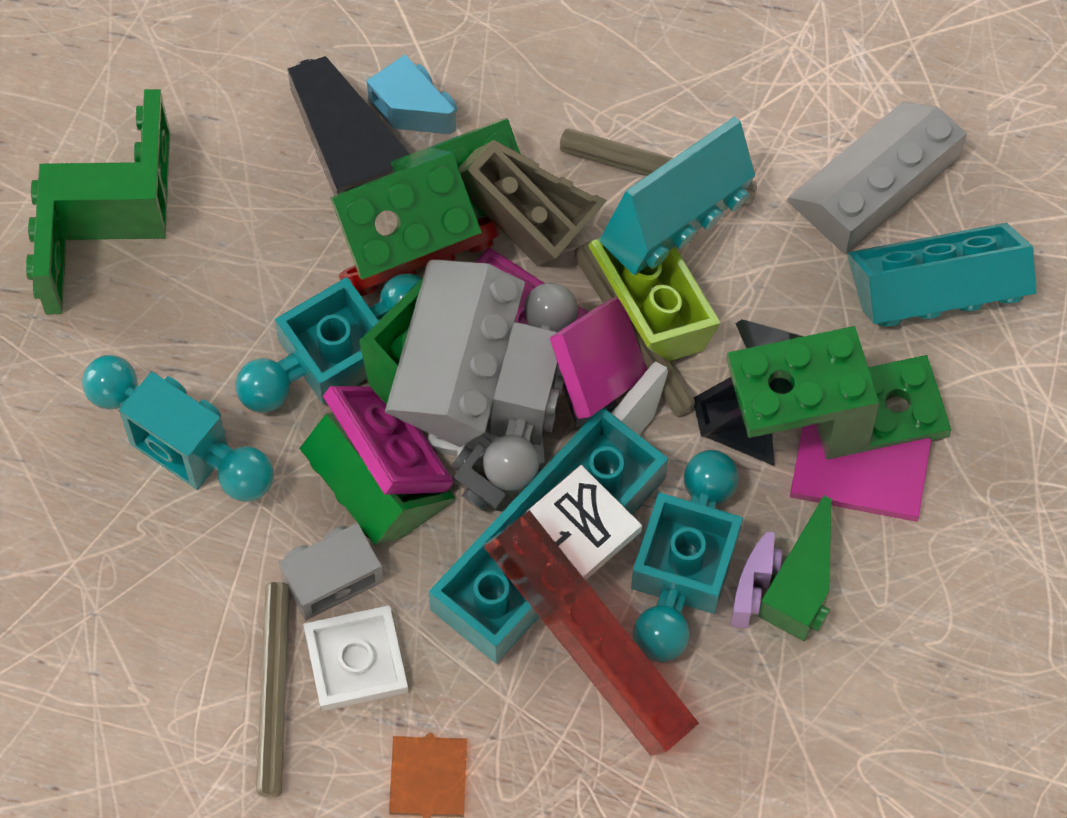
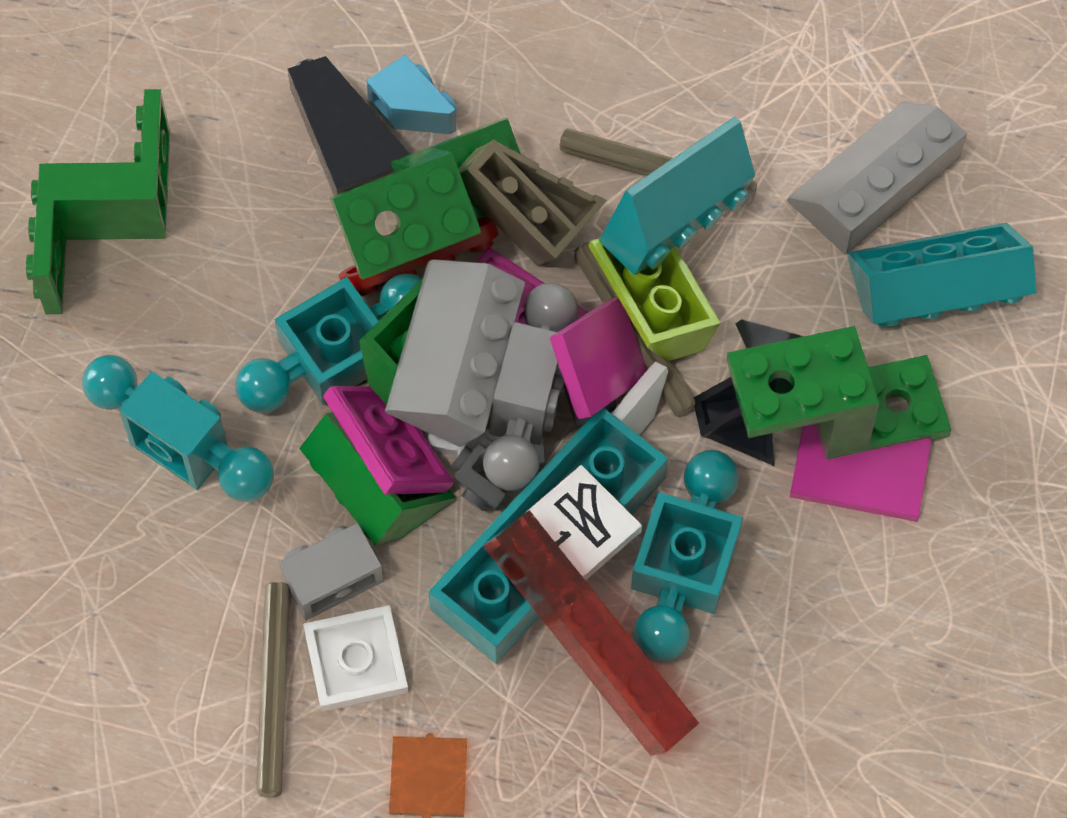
(755, 576): lavender slope -> none
(802, 584): green slope -> none

